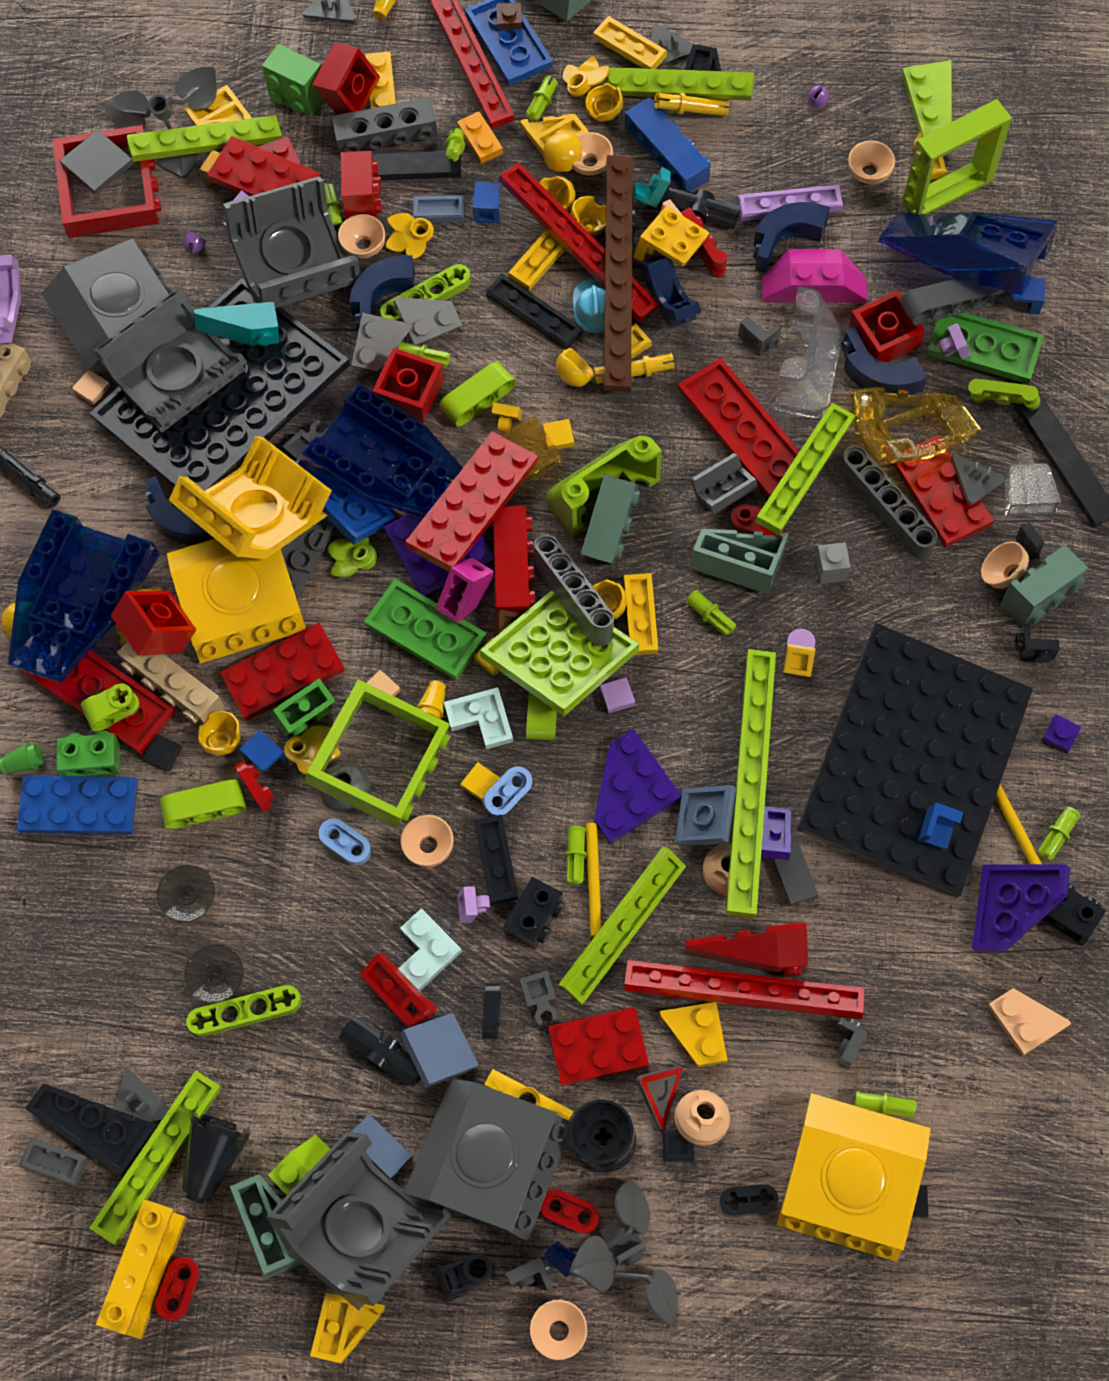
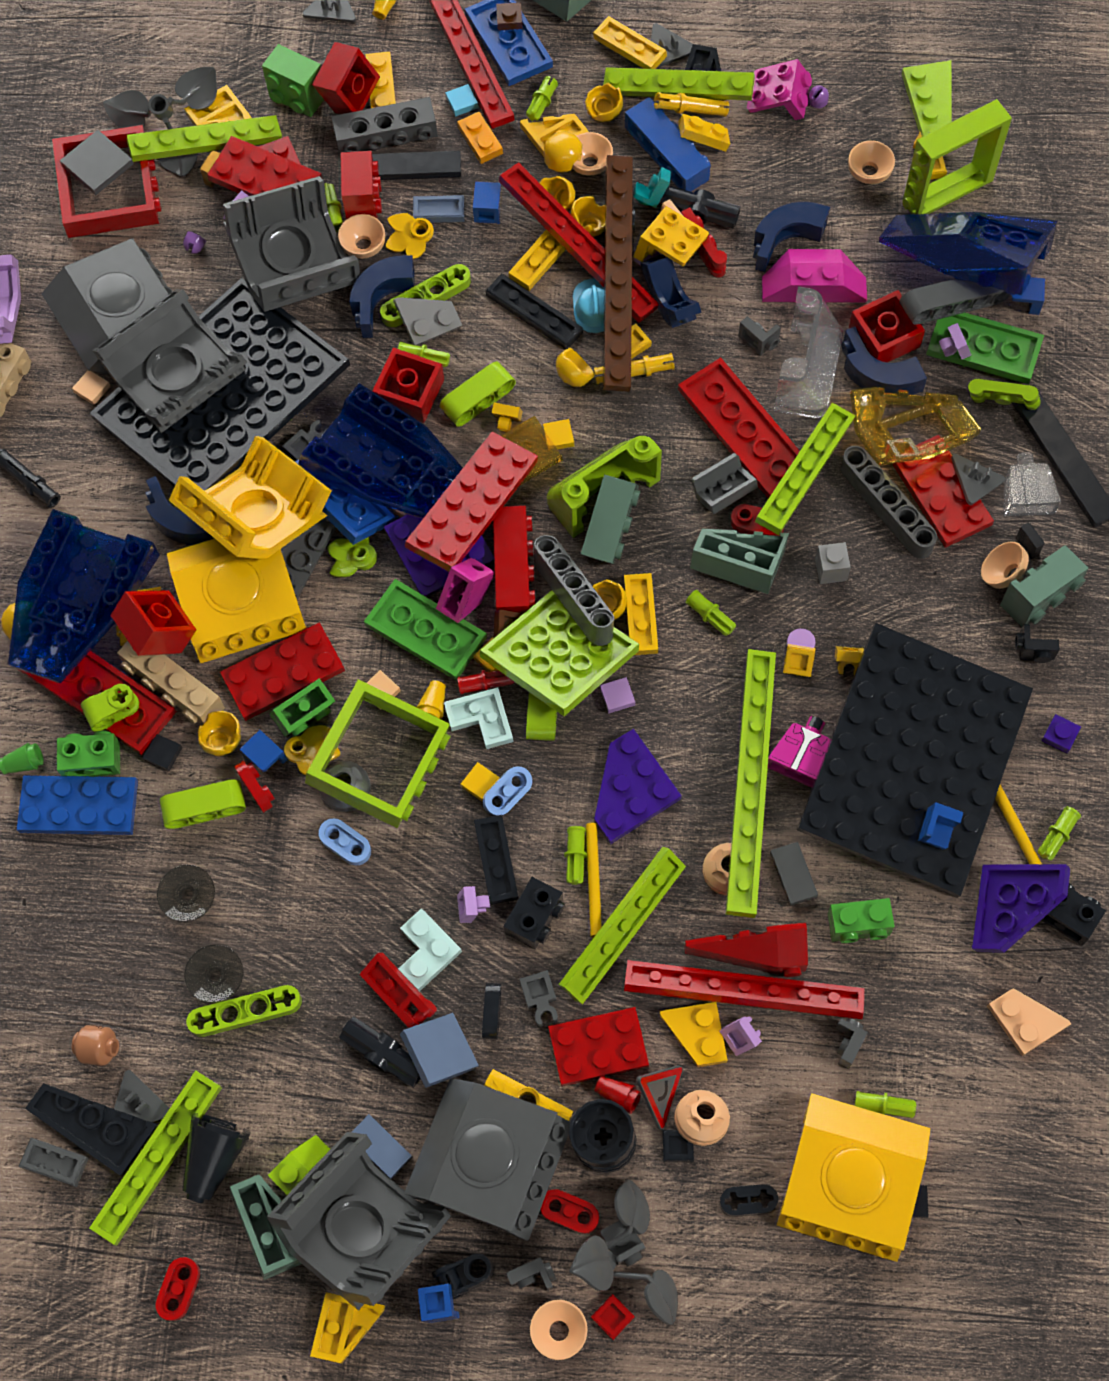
(95, 1045): none -> nougat head
(141, 1270): yellow fence -> none
(244, 323): teal slope -> none
(376, 340): light grey wing -> none
(427, 827): light nougat piece -> none
(437, 1304): none -> blue panel
(455, 144): lime axle -> none
(461, 100): none -> medium azure tile
(483, 681): none -> red axle
(560, 1257): clear blue tile -> none
(584, 77): yellow plate -> none
(612, 1317): none -> red tile
(619, 1092): none -> red cone
(704, 132): none -> yellow plate
(706, 815): sand blue tile -> none
(741, 1035): none -> lavender tile
(758, 205): lavender tile -> none
(776, 833): plate -> none
(779, 86): none -> dark pink bracket
(800, 752): none -> dark pink torso
(846, 656): none -> yellow tile
(860, 920): none -> bright green brick

